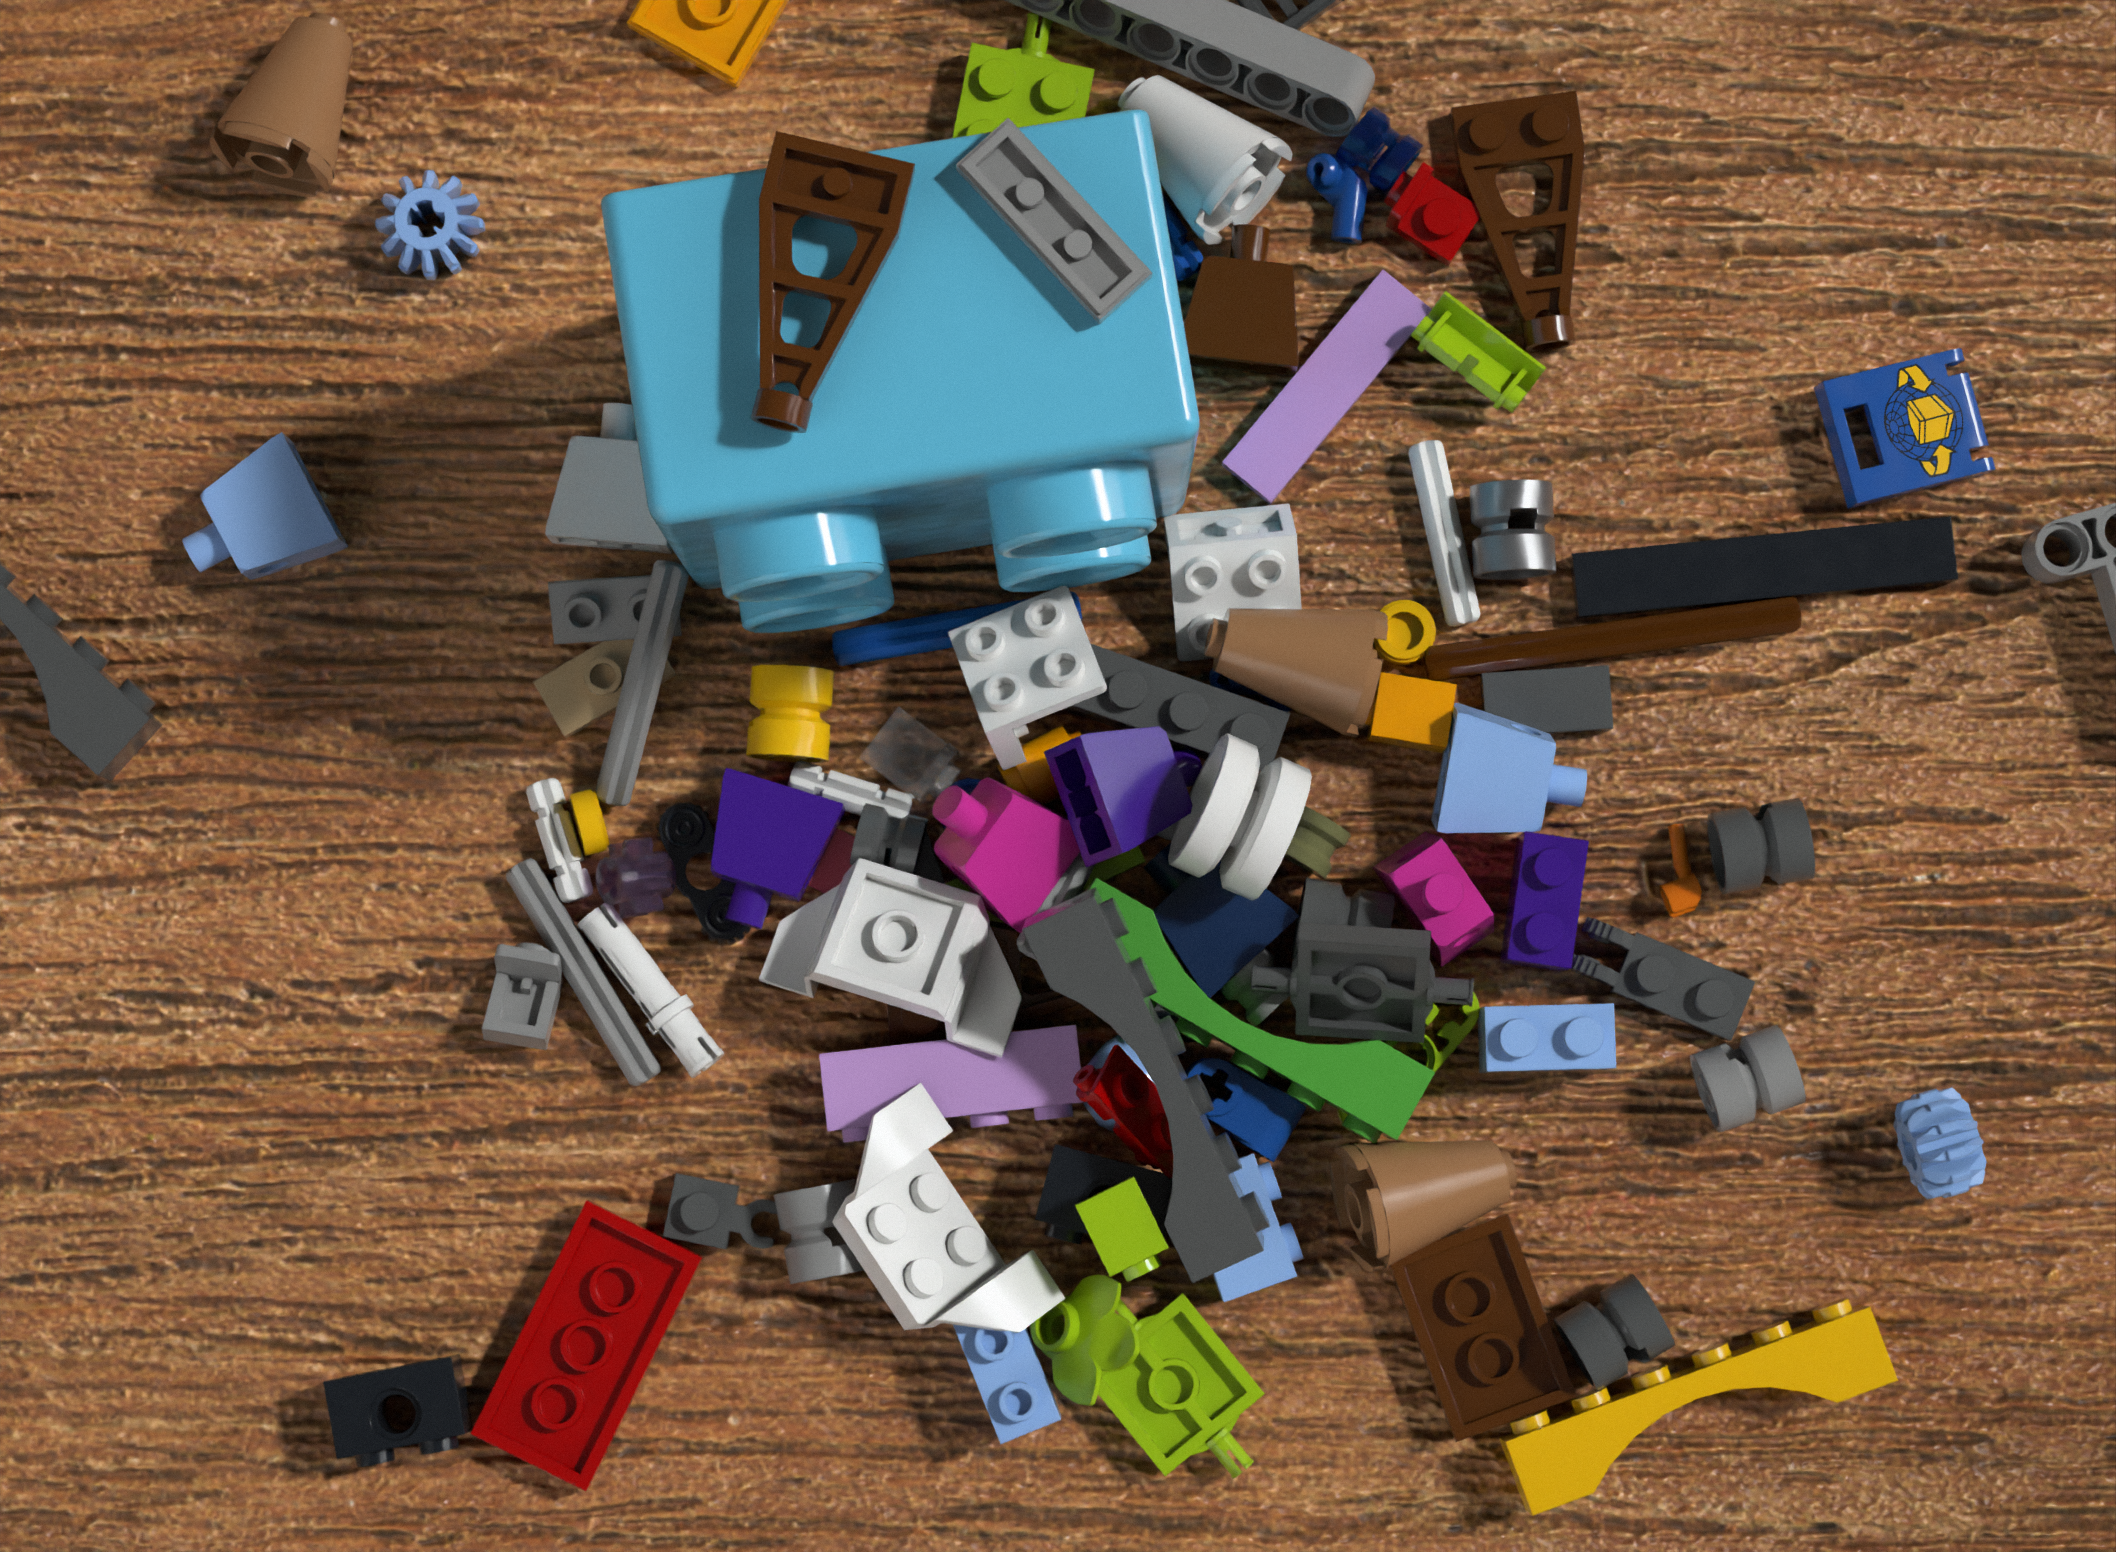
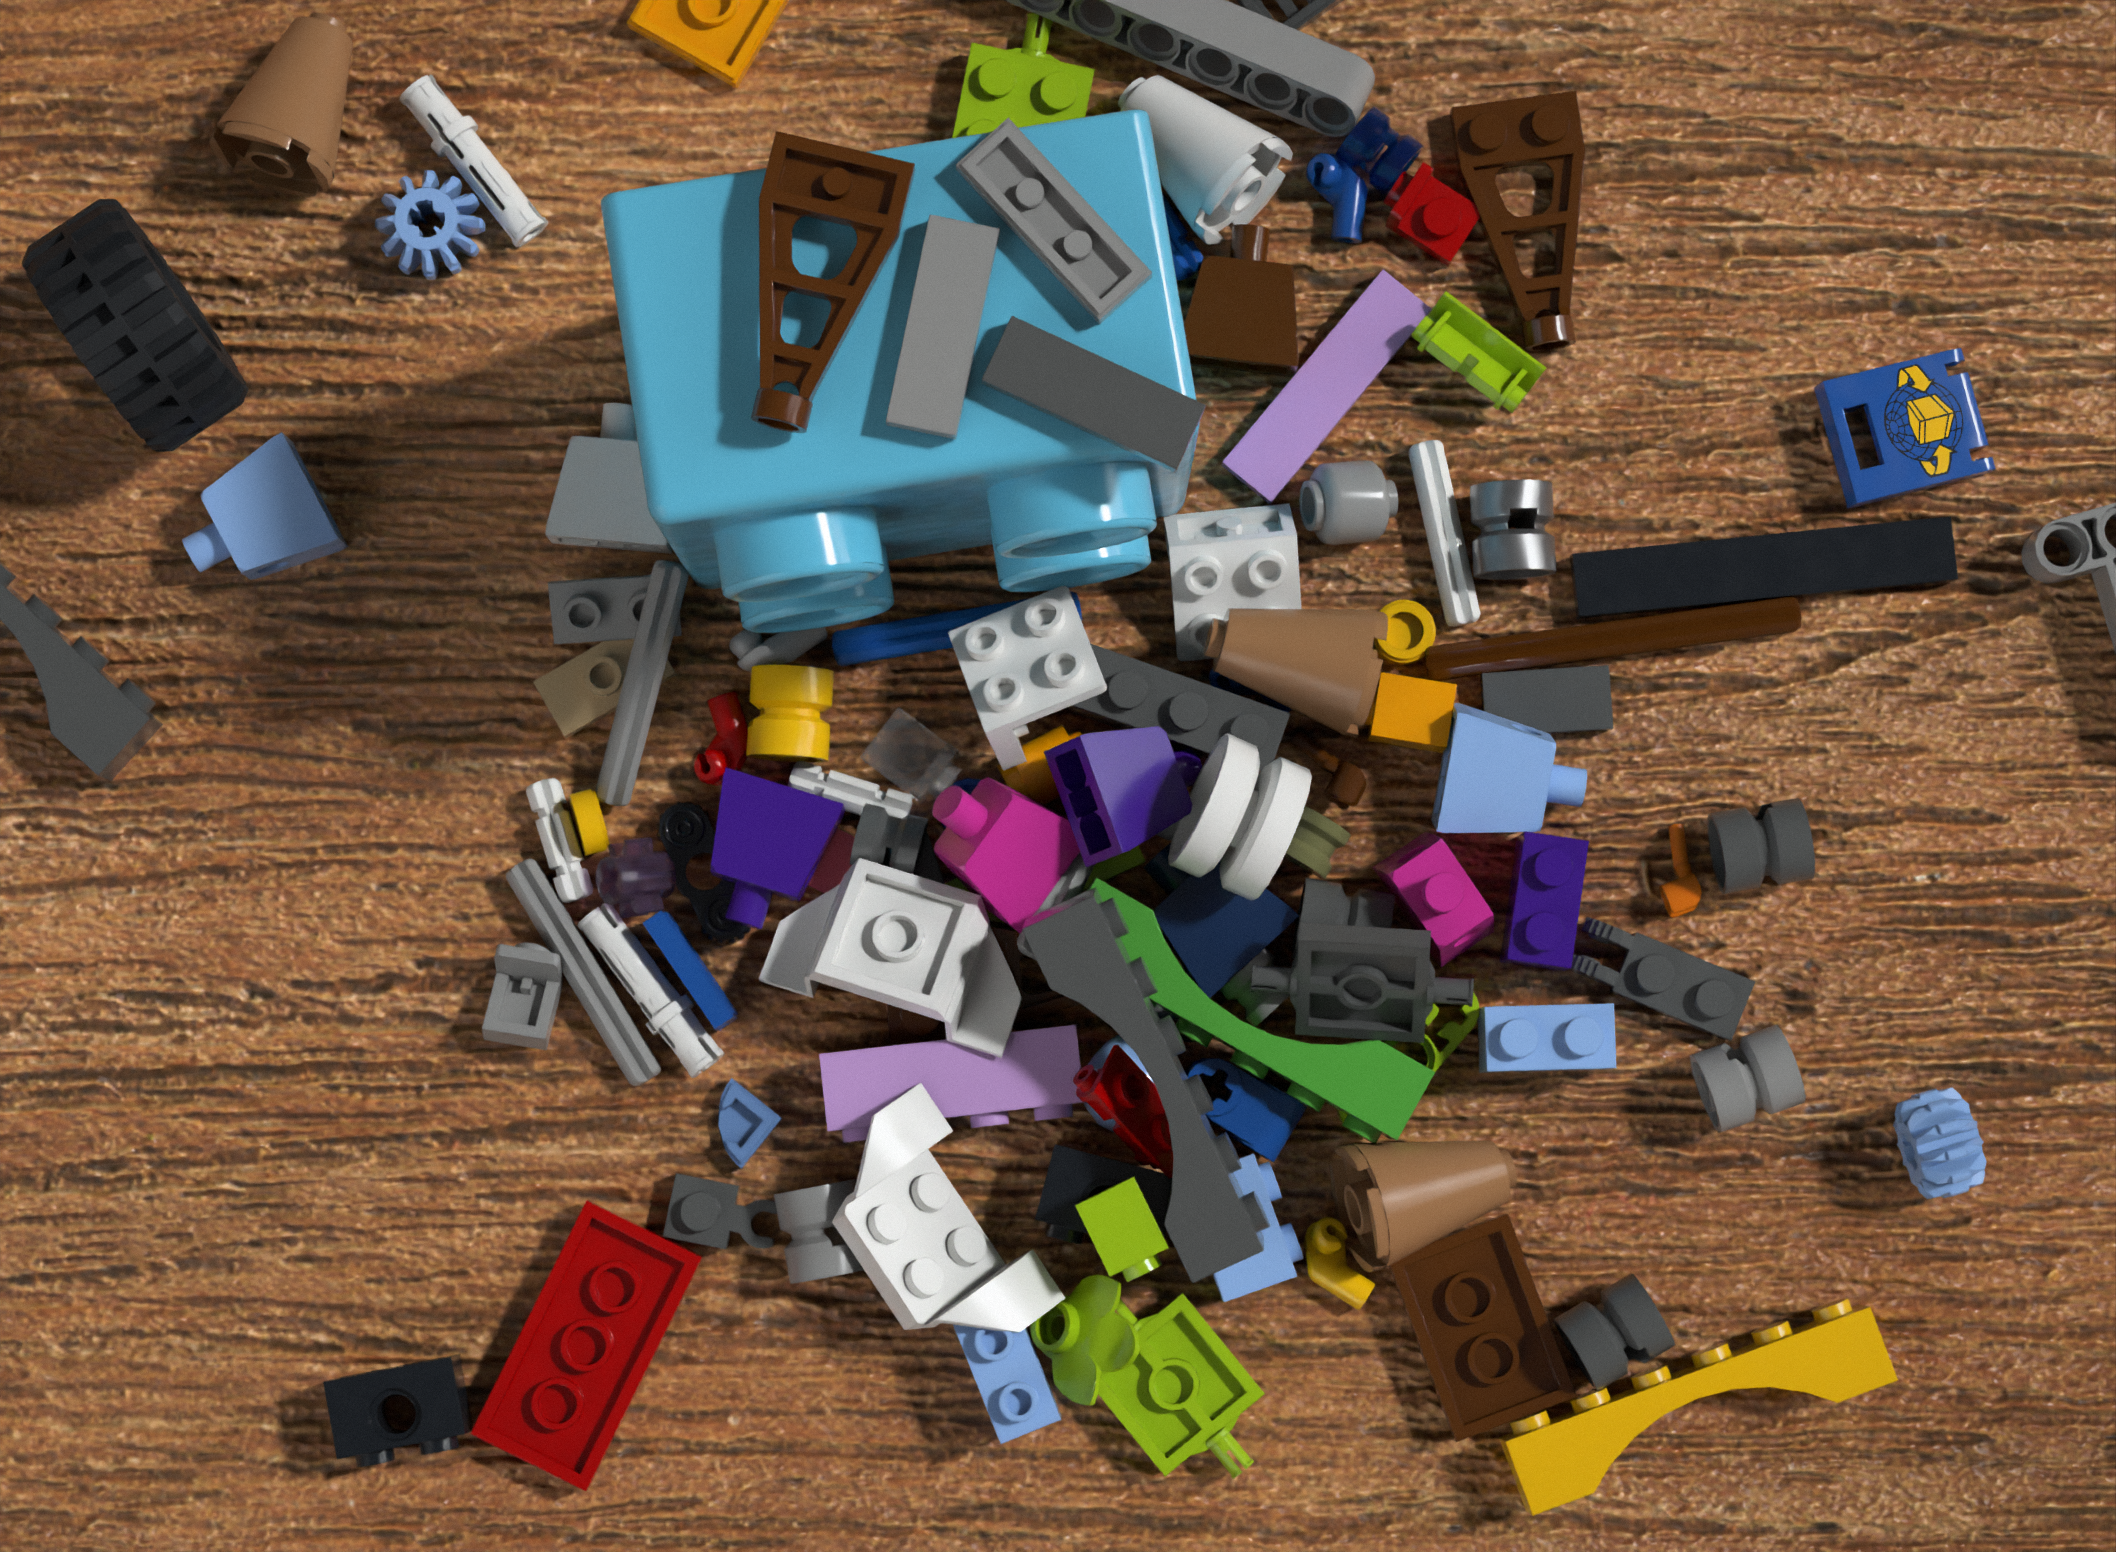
(134, 325): none -> black tyre
(457, 140): none -> white pin
(691, 970): none -> blue tile
(728, 745): none -> red arm
(743, 1122): none -> medium blue tile
(776, 650): none -> light grey arm
(942, 326): none -> light grey tile
(1093, 394): none -> dark grey tile
(1328, 1263): none -> yellow arm
(1347, 779): none -> reddish brown hand
(1348, 502): none -> light grey head

